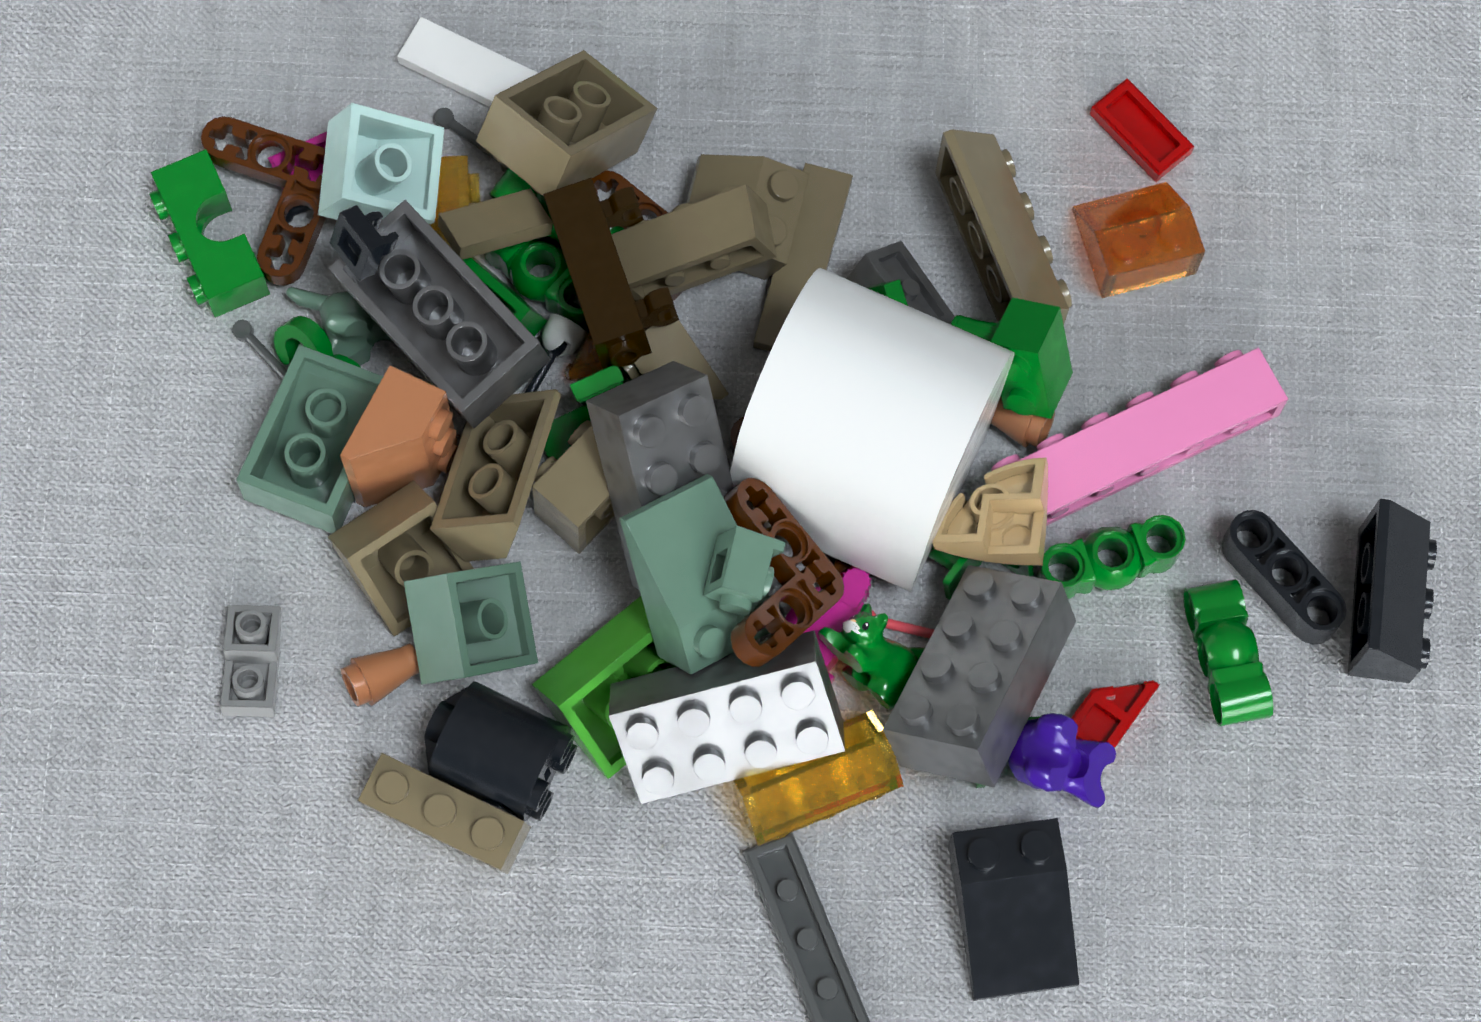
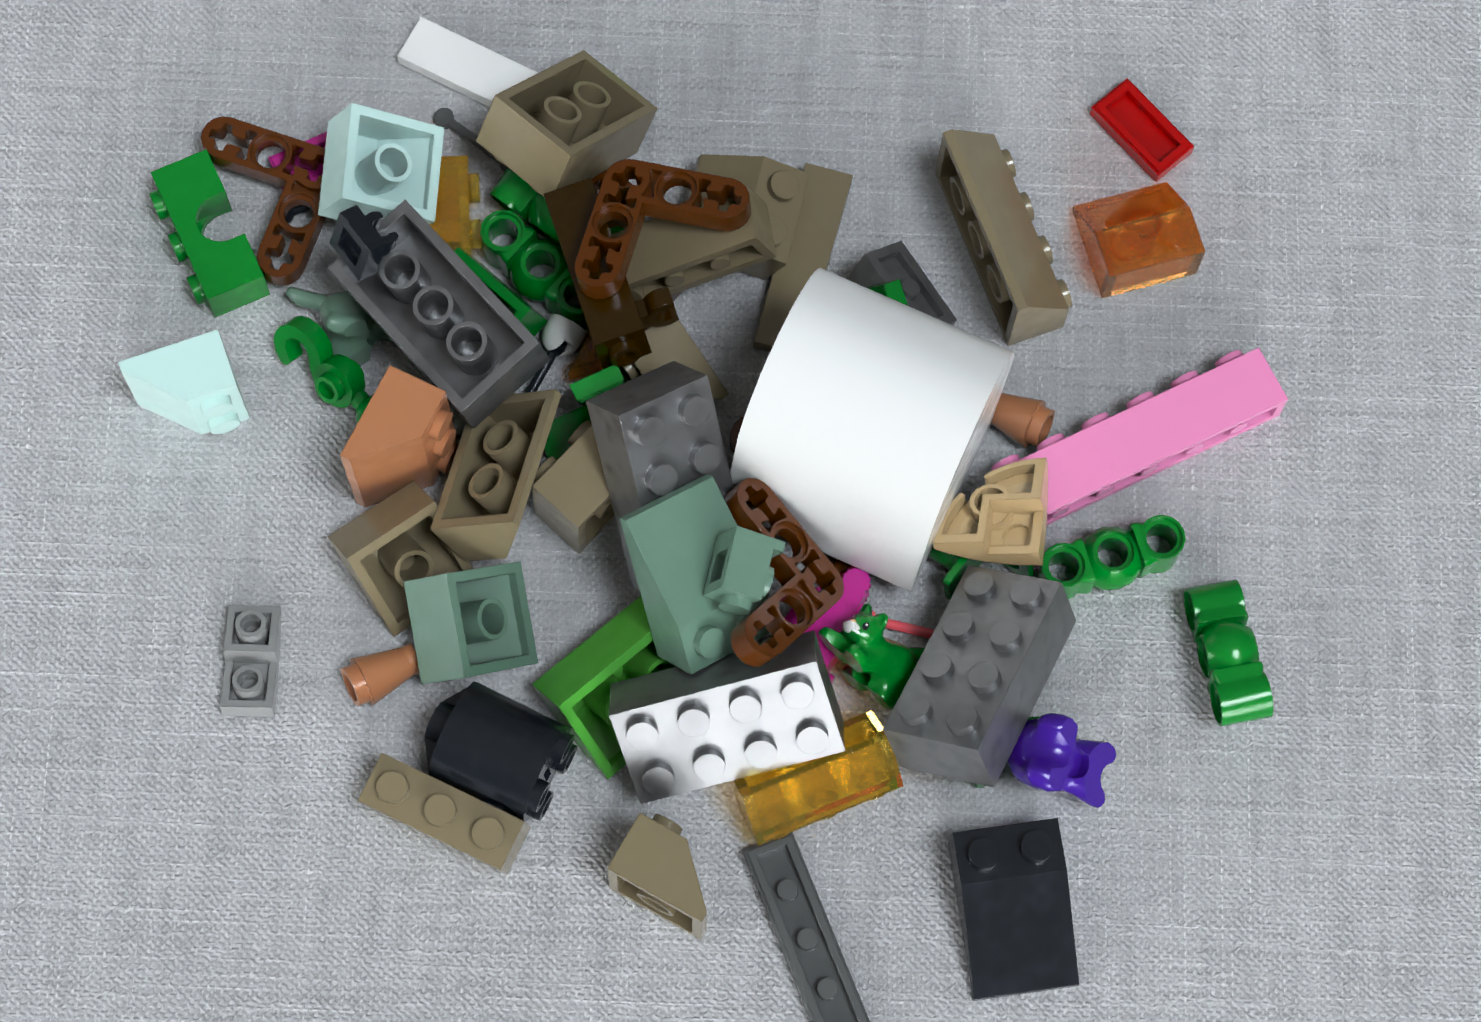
(189, 384): none -> light aqua slope
(245, 332): dark grey hinge -> none
(299, 445): sand green slope -> none
(495, 224): dark tan tile -> none
(648, 200): none -> reddish brown beam
(659, 873): none -> dark tan slope
(1040, 354): green brick -> none
(1111, 711): red tile -> none
(1278, 552): black beam -> none
(1391, 595): black slope -> none

